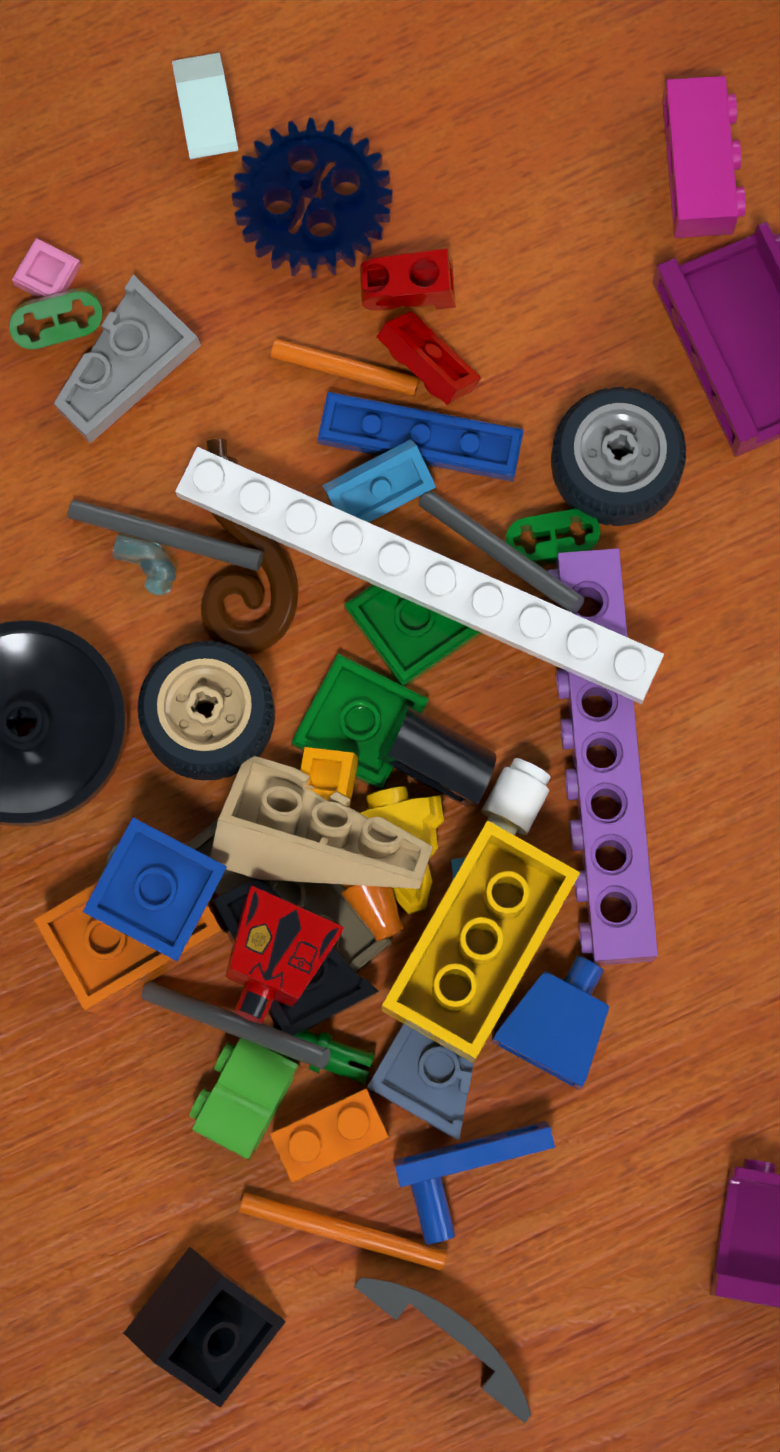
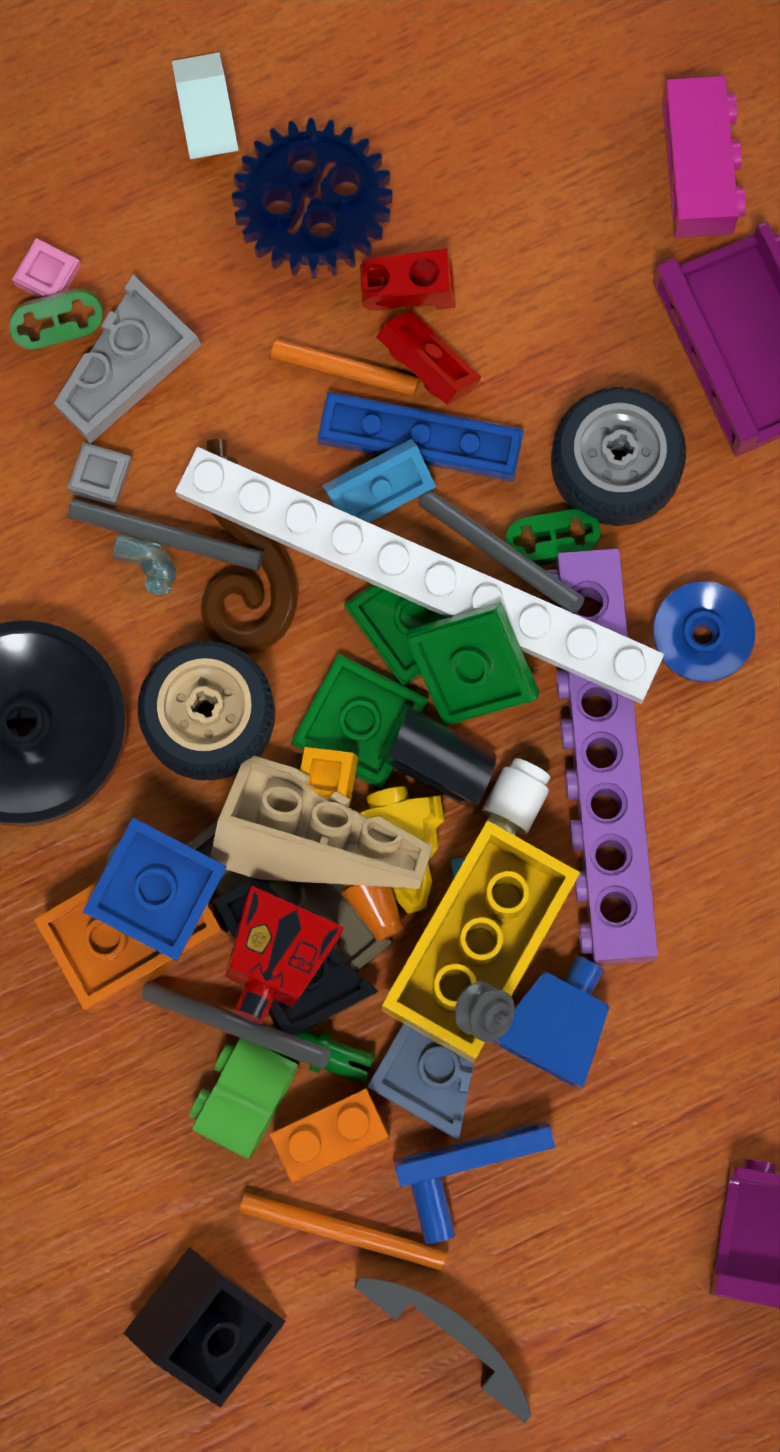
(99, 474): none -> light grey tile
(472, 664): none -> green tile
(484, 1011): none -> dark grey wheel
(711, 608): none -> blue dish

